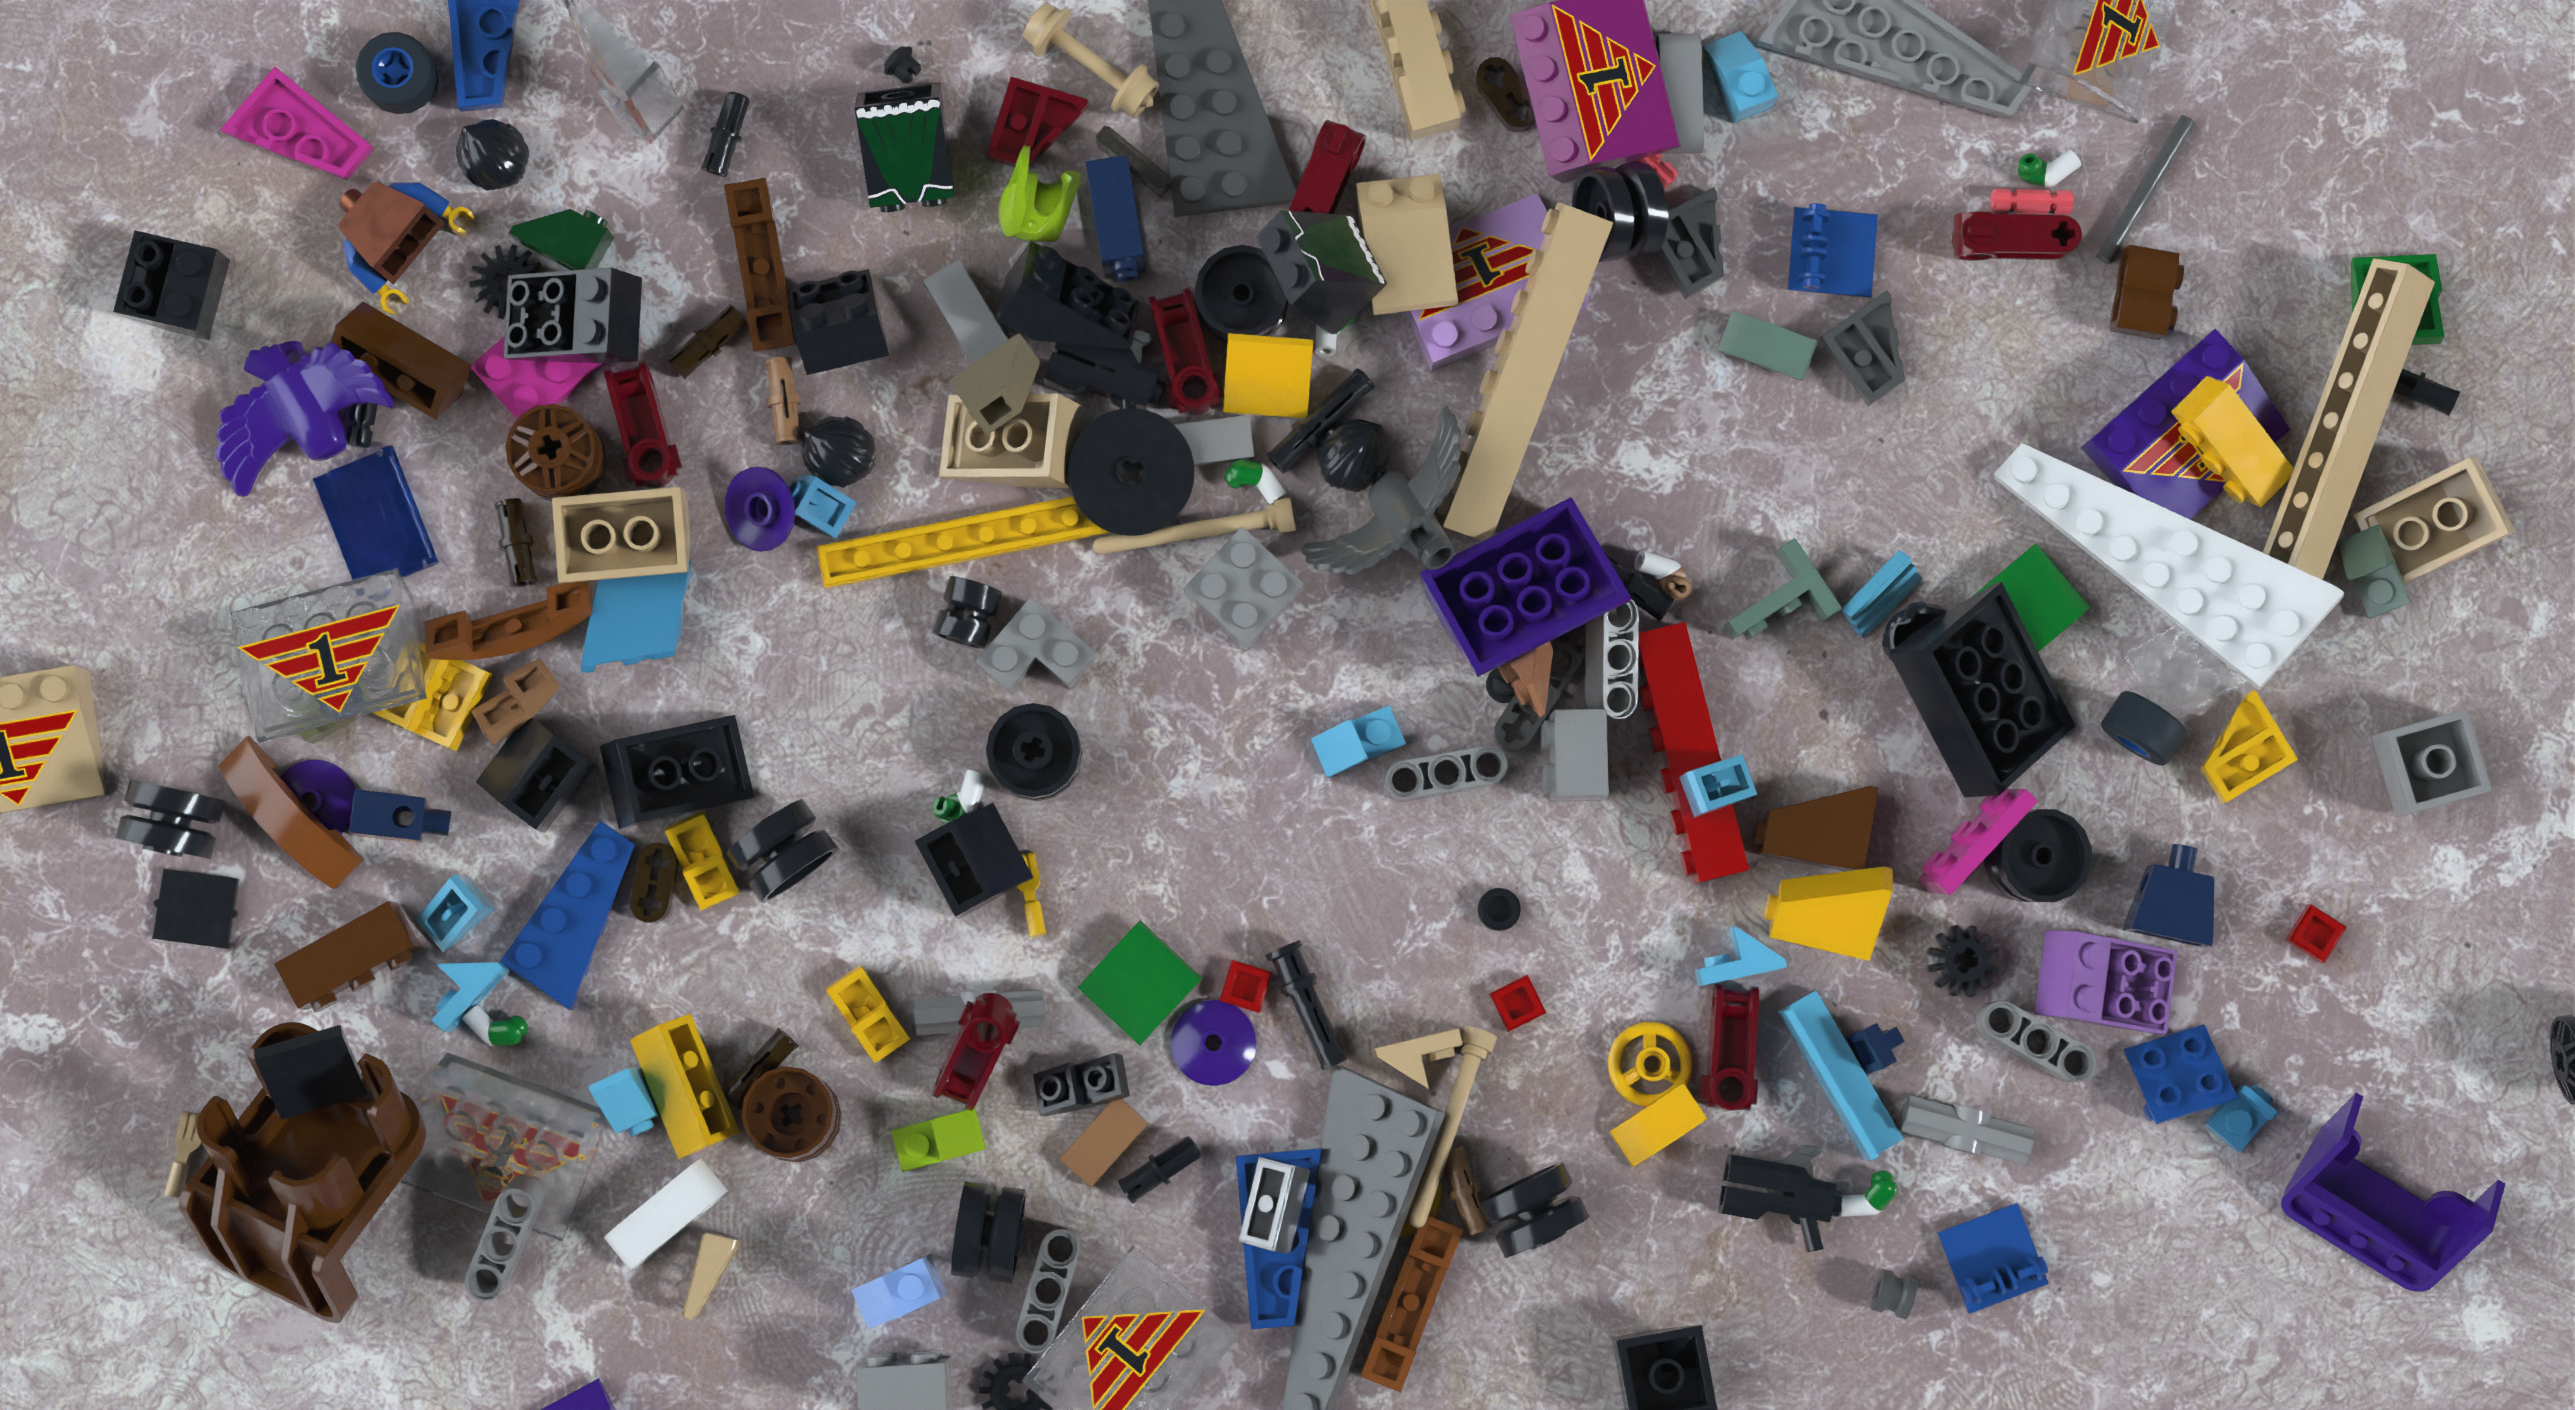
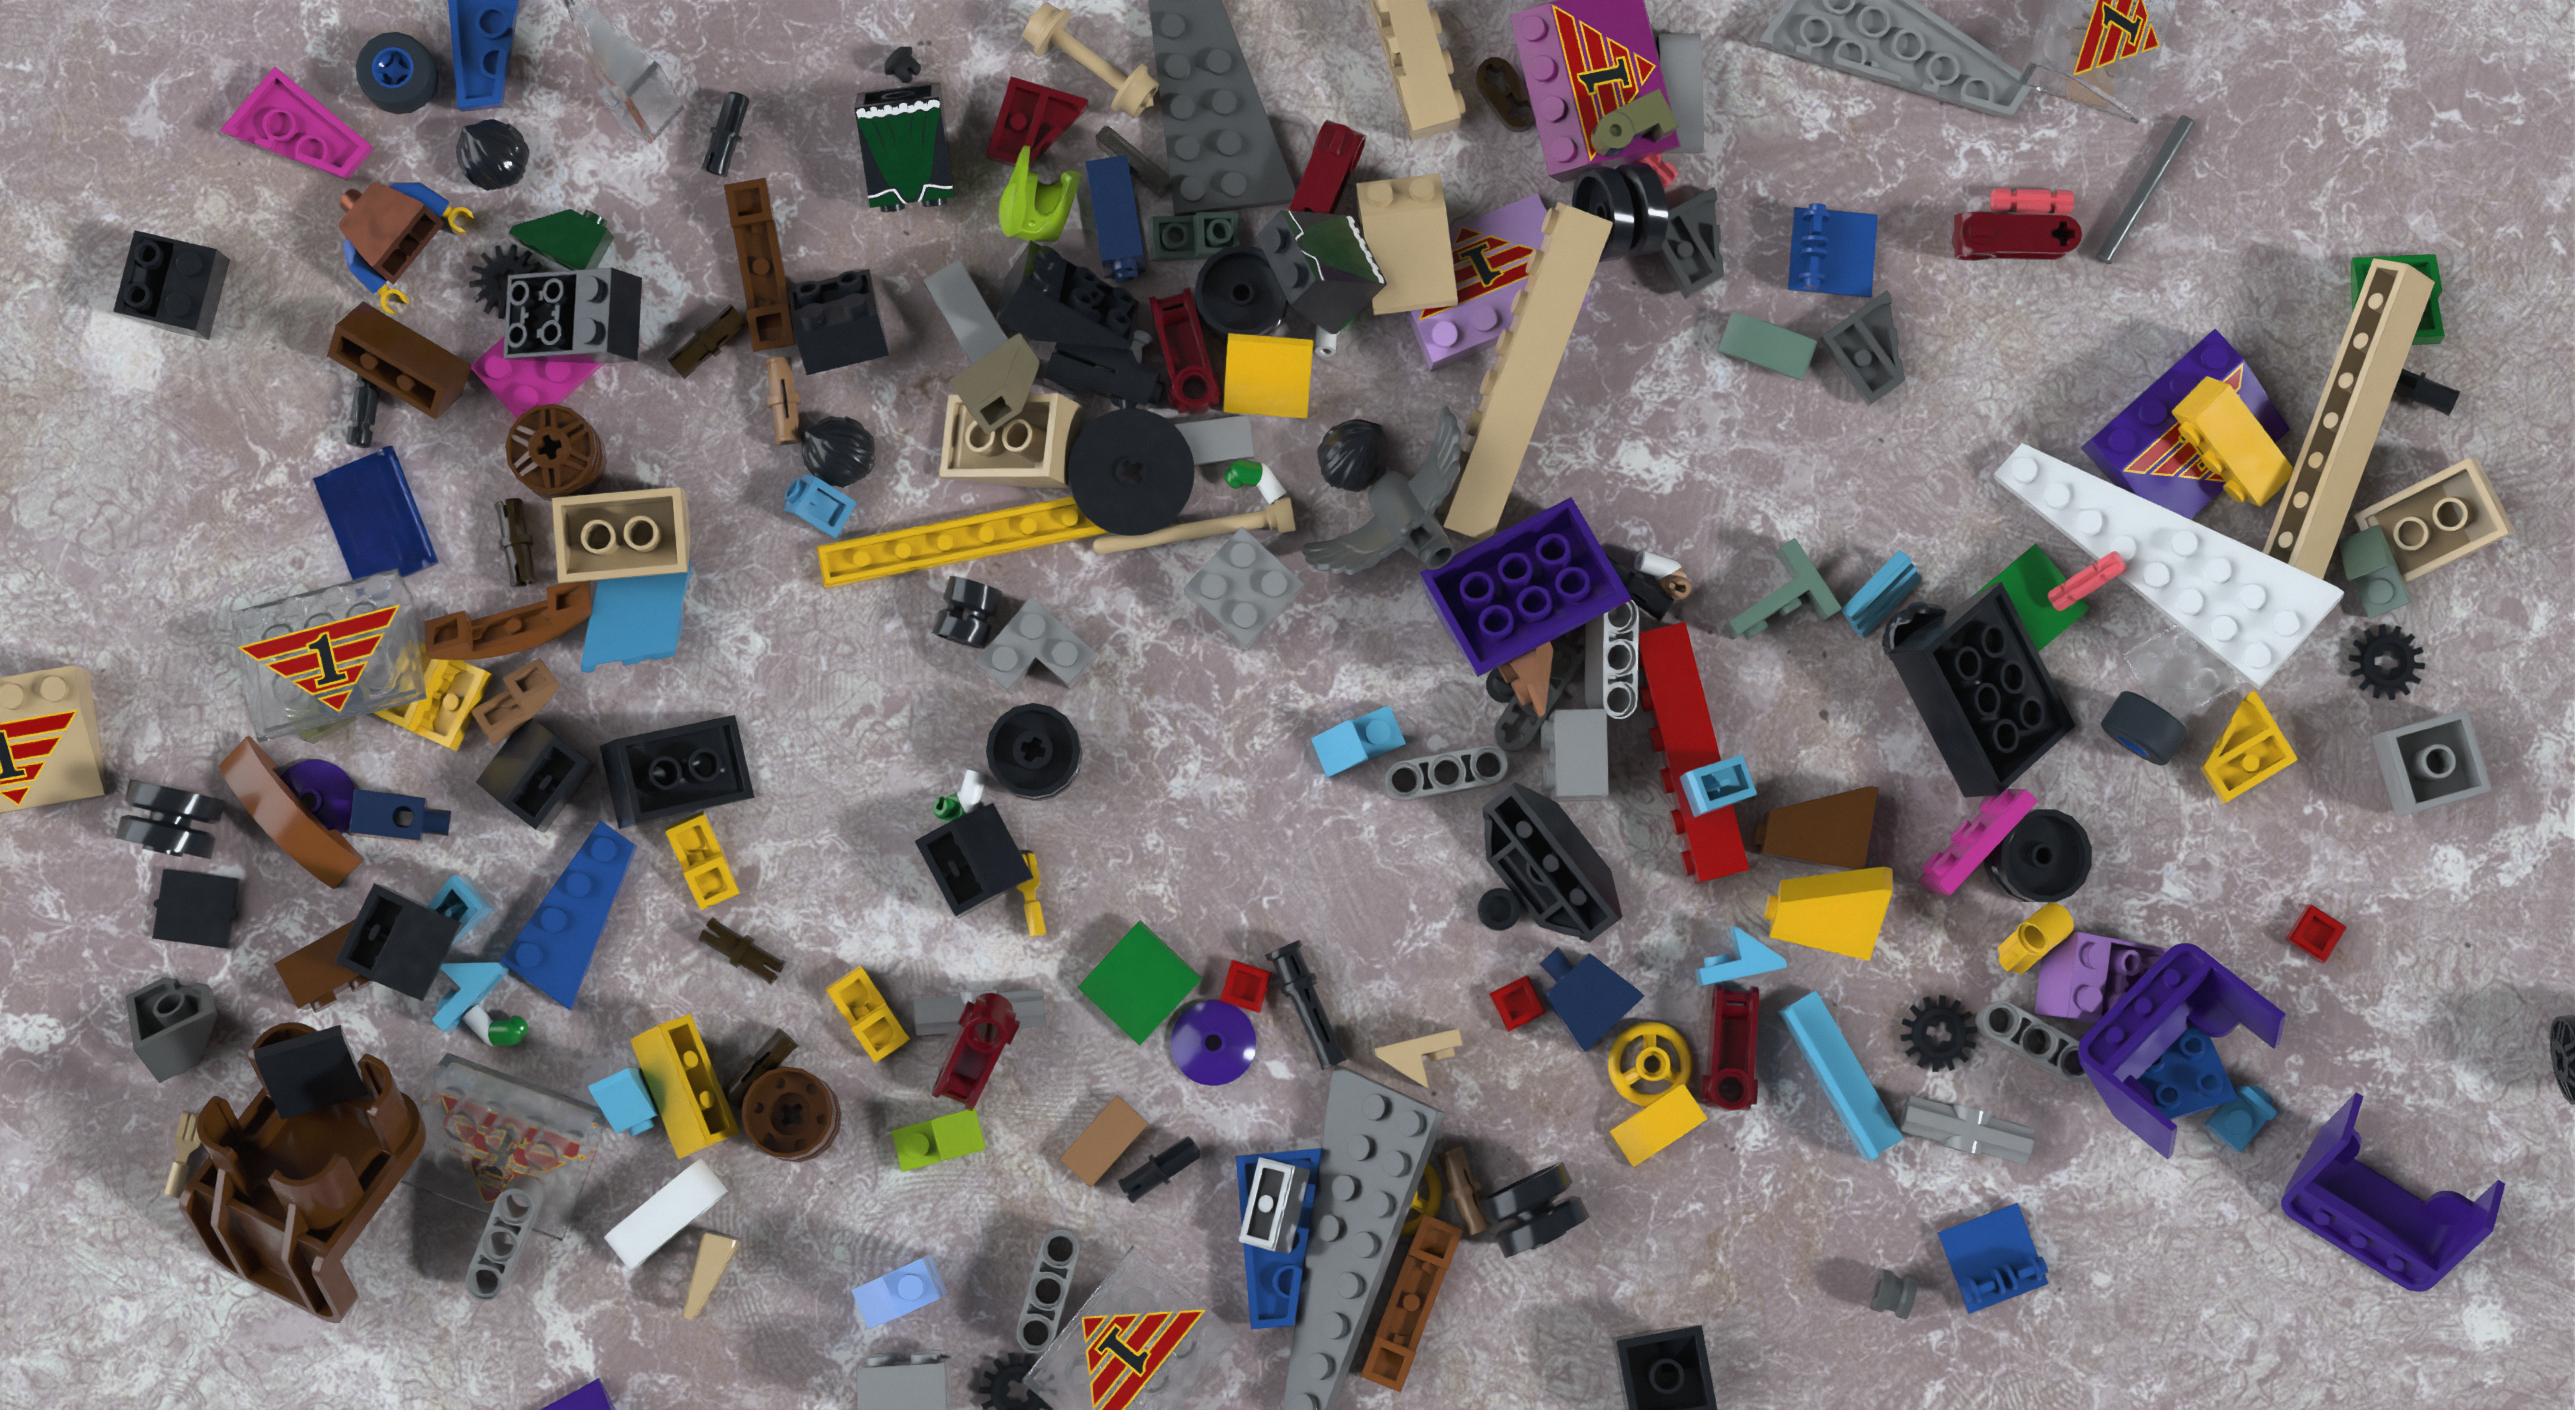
(171, 1025): none -> dark grey slope
(293, 403): dark purple animal -> none
(398, 942): none -> black slope
(641, 425): dark red piece -> none
(644, 879): dark brown beam -> none
(741, 951): none -> dark brown pin
(747, 509): dark purple dish -> none
(779, 846): black wheel -> none
(994, 1232): black wheel -> none
(1081, 1085): black slope -> none
(1192, 236): none -> sand green slope
(1284, 453): black pin -> none
(1476, 1046): tan piece -> none
(1549, 864): none -> black wedge
(1587, 996): none -> dark blue torso
(1633, 121): none -> olive leg
(1740, 76): medium azure slope -> none
(1789, 1191): black piece -> none
(1874, 1047): dark blue tile -> none
(1874, 1200): arm -> none
(1953, 1024): none -> black gear
(1967, 976): black gear -> none
(2035, 938): none -> yellow piece
(2045, 173): arm -> none
(2087, 581): none -> coral axle
(2145, 292): reddish brown brick -> none
(2173, 994): none -> dark purple windscreen
(2174, 901): dark blue torso -> none
(2399, 651): none -> black gear

